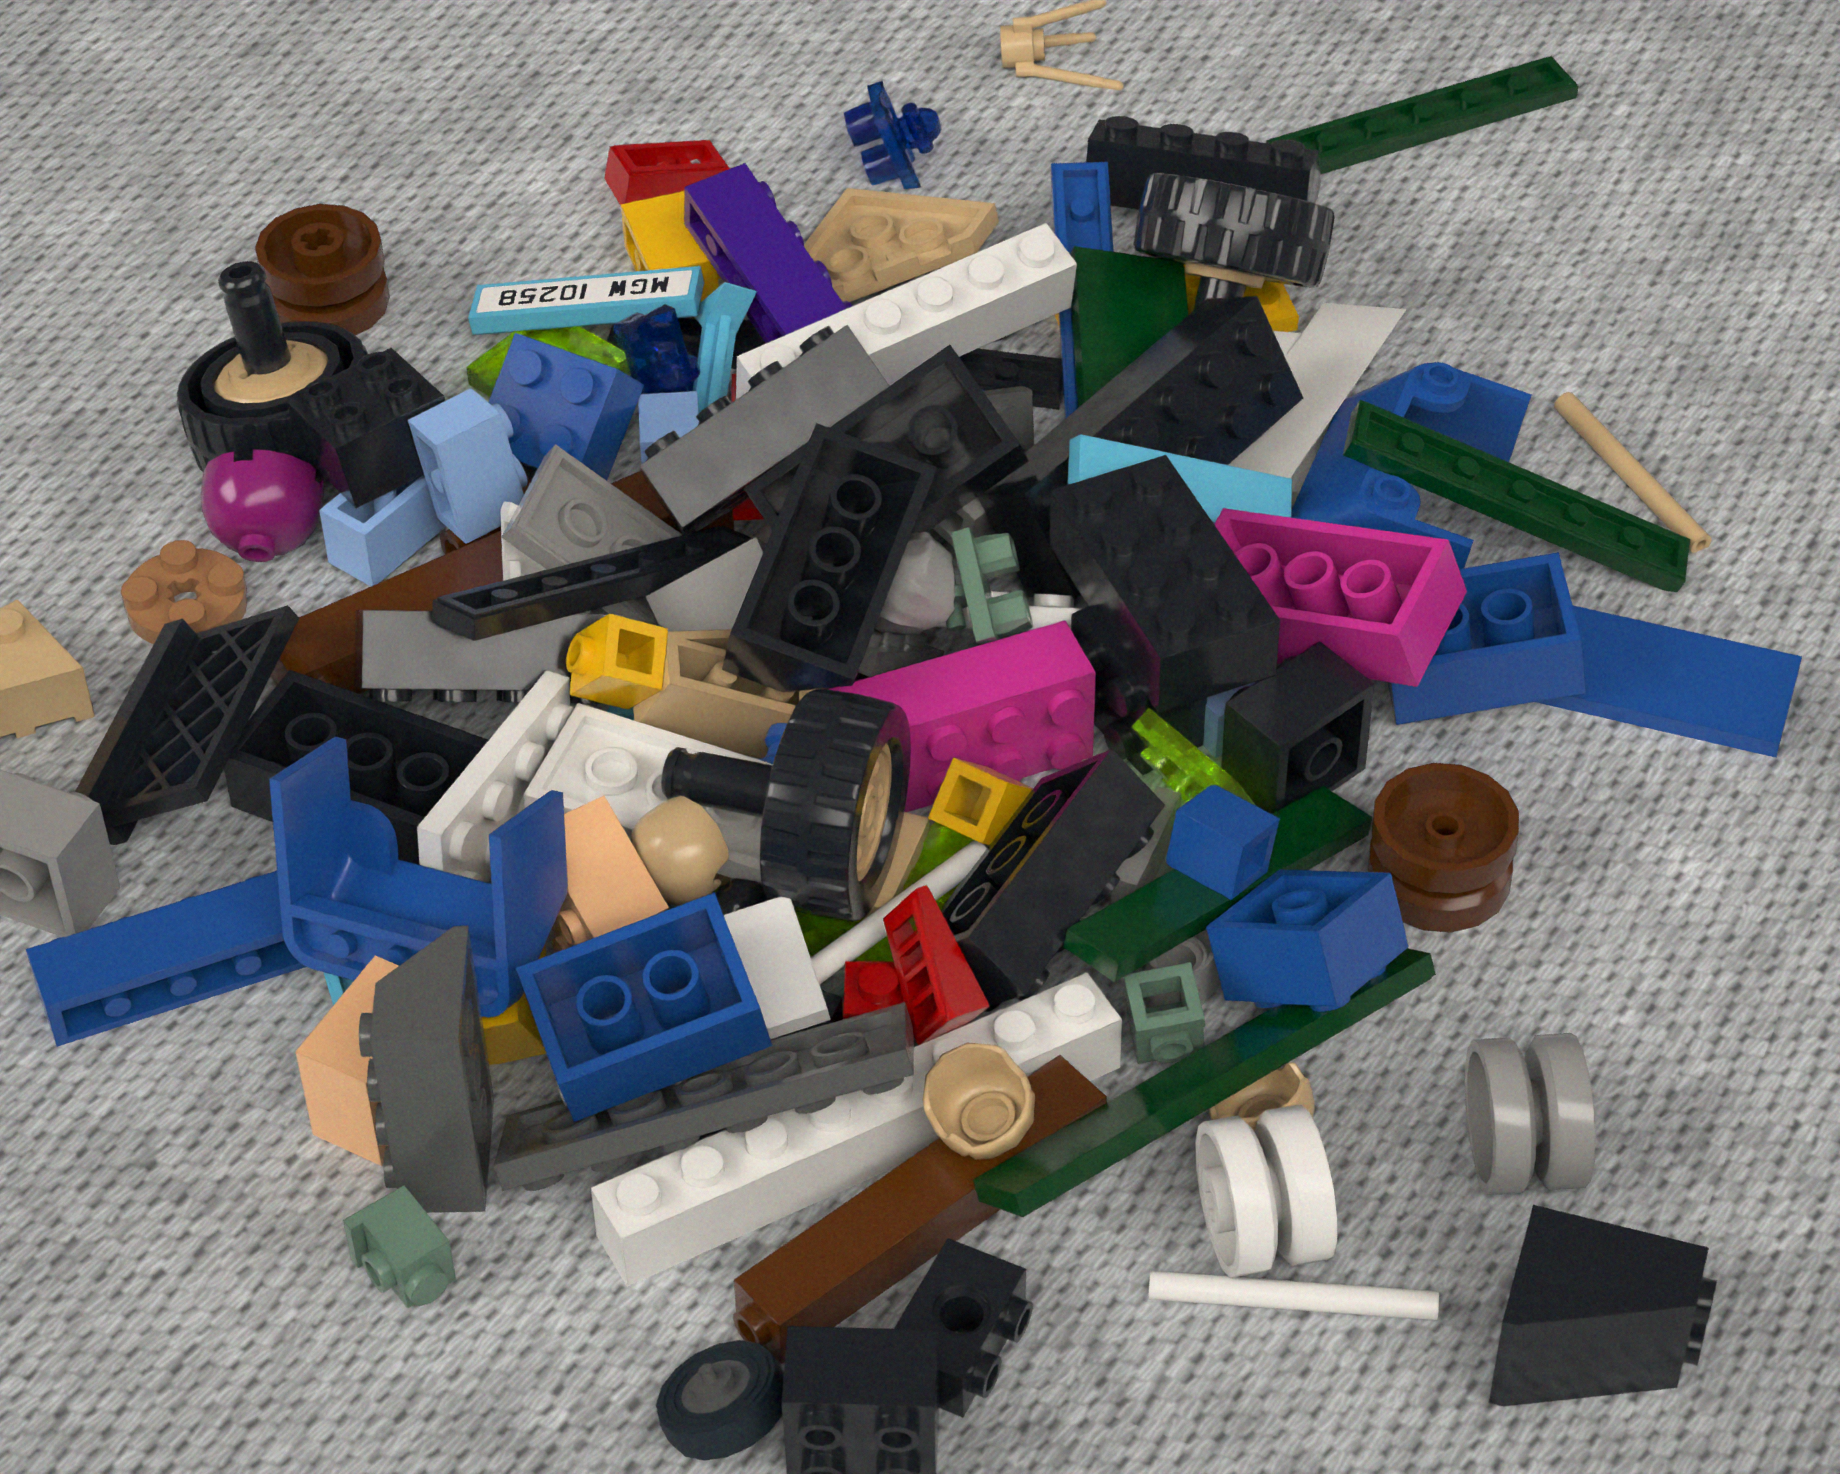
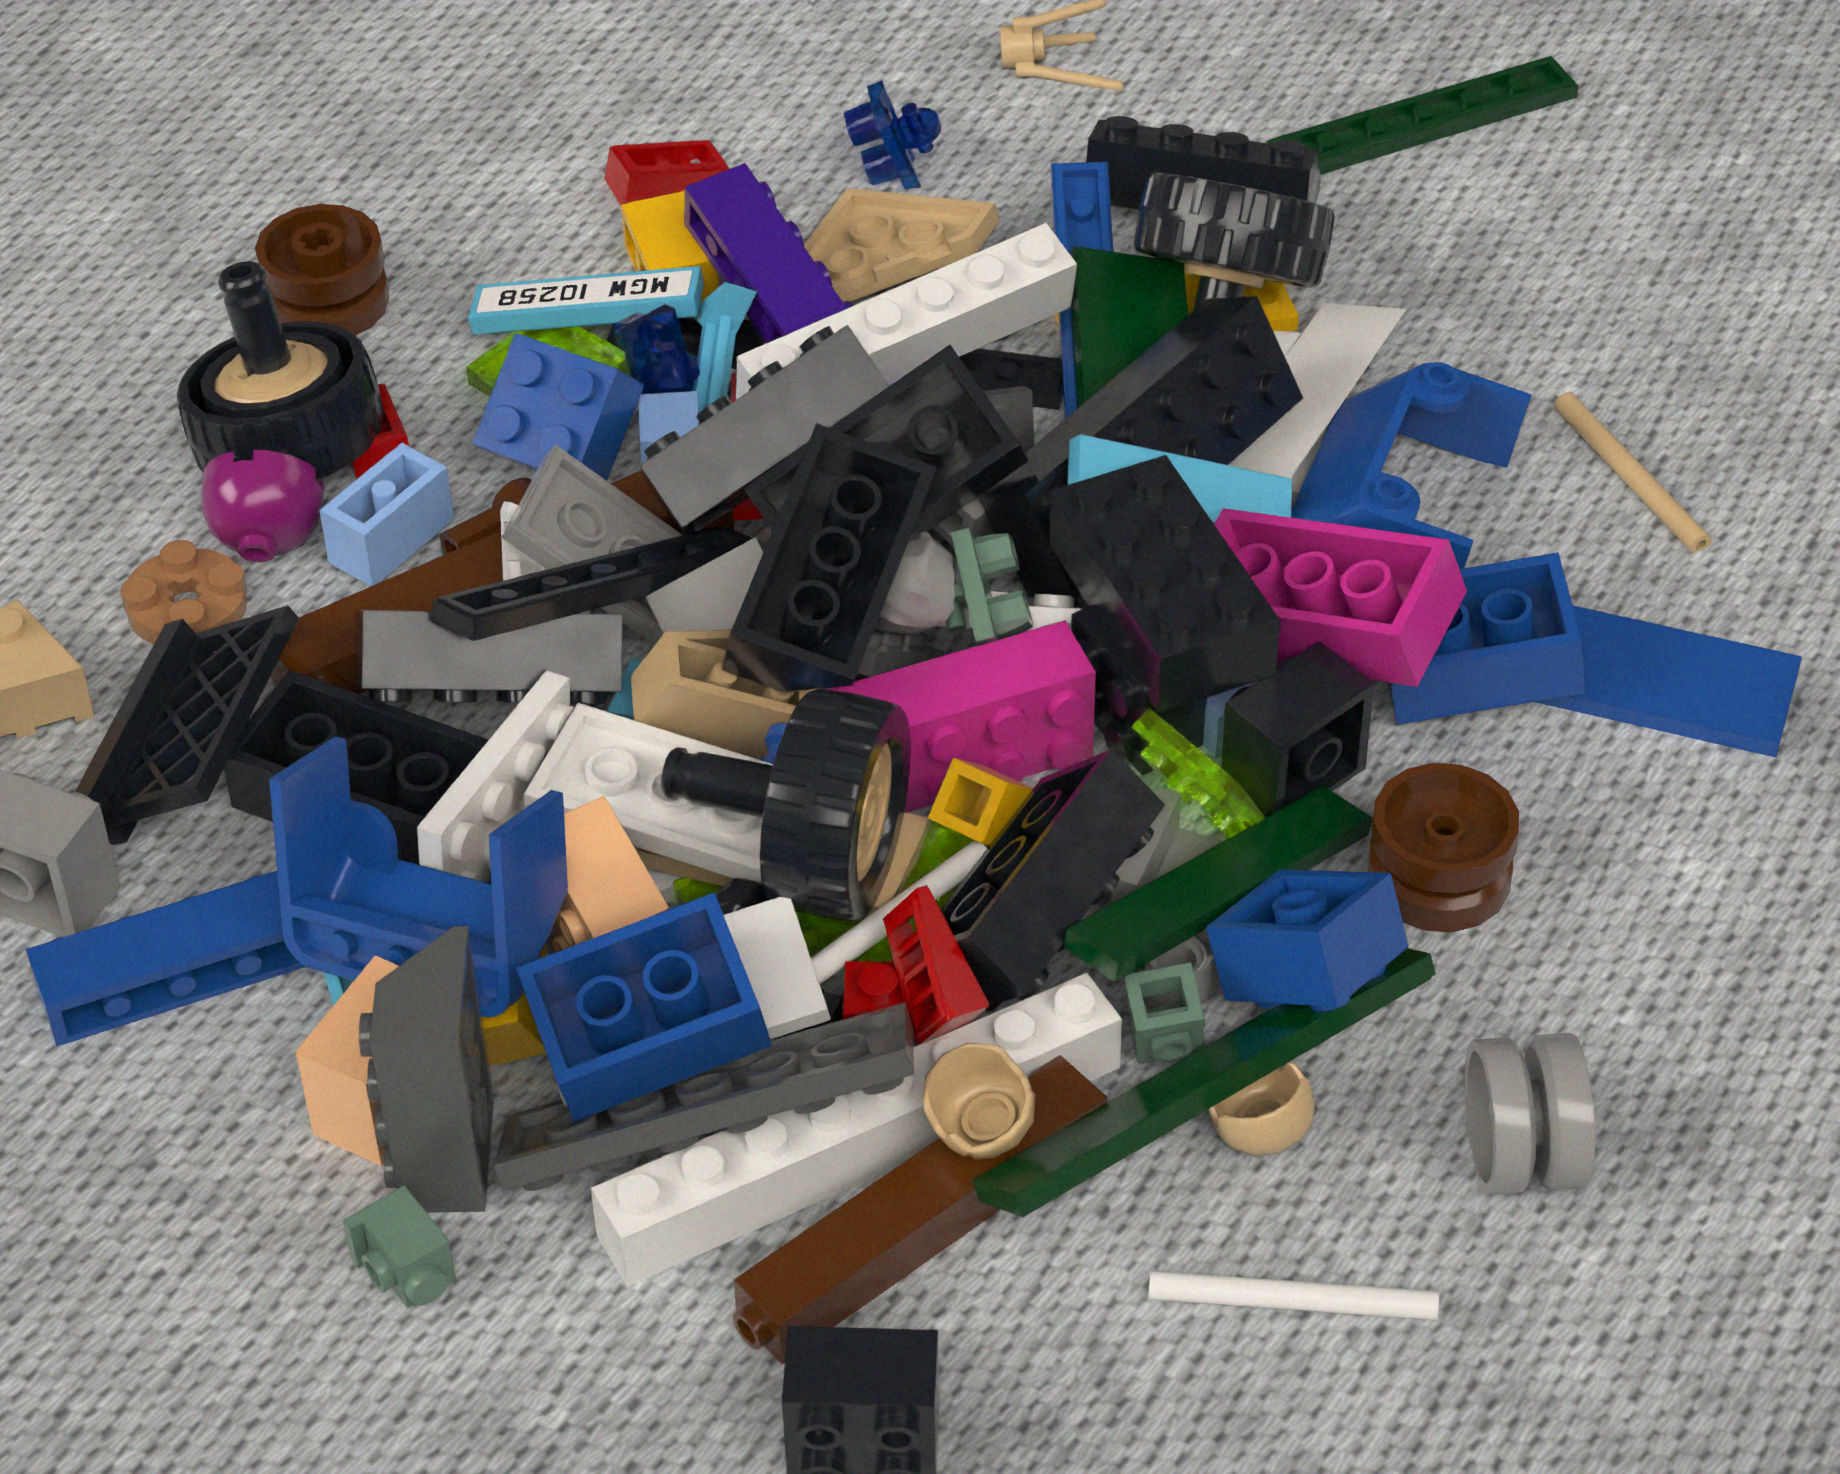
(359, 425): black brick -> none
(468, 463): light blue brick -> none
(617, 661): yellow brick -> none
(680, 849): tan hair -> none
(721, 1400): black wheel -> none
(973, 1294): black brick -> none
(1222, 841): blue panel -> none
(1266, 1190): white wheel -> none
(1517, 497): dark green tile -> none
(1599, 1311): black slope -> none

